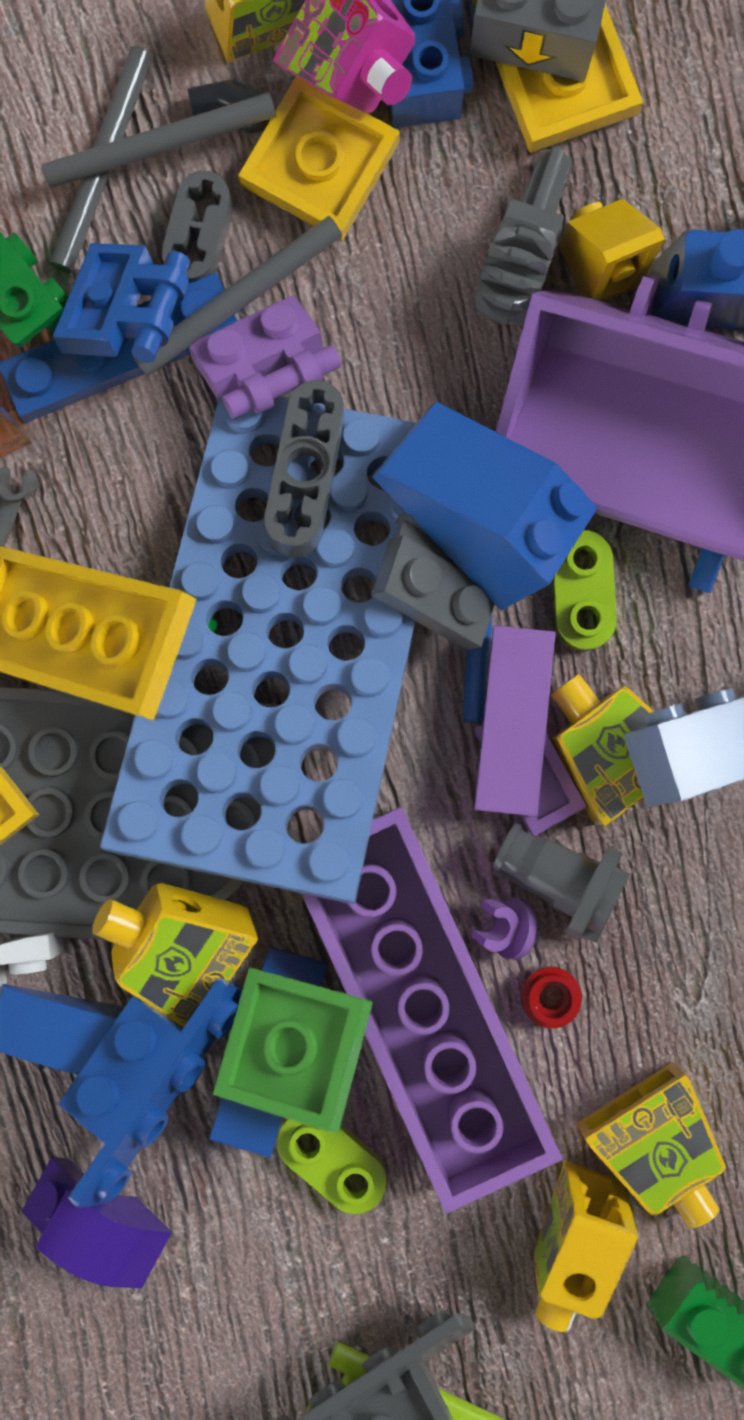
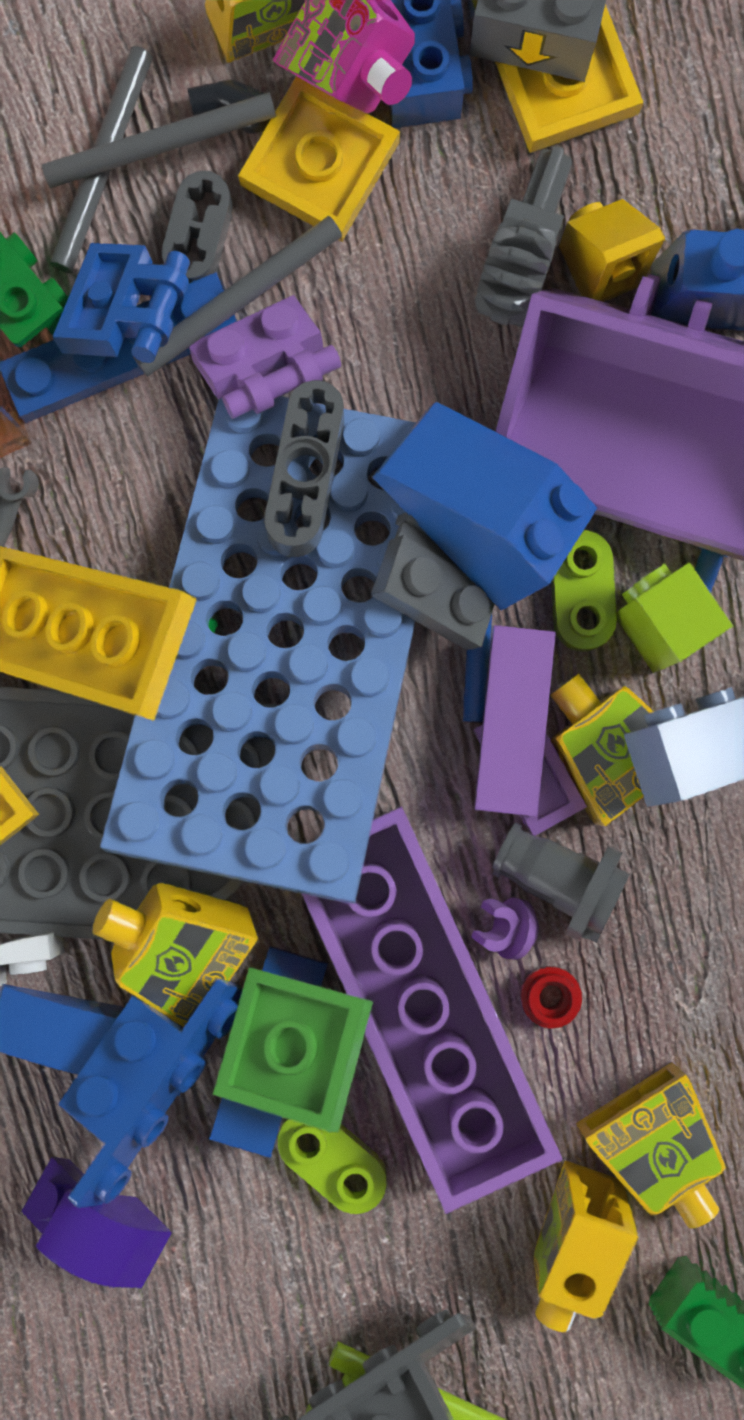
(671, 616): none -> lime brick

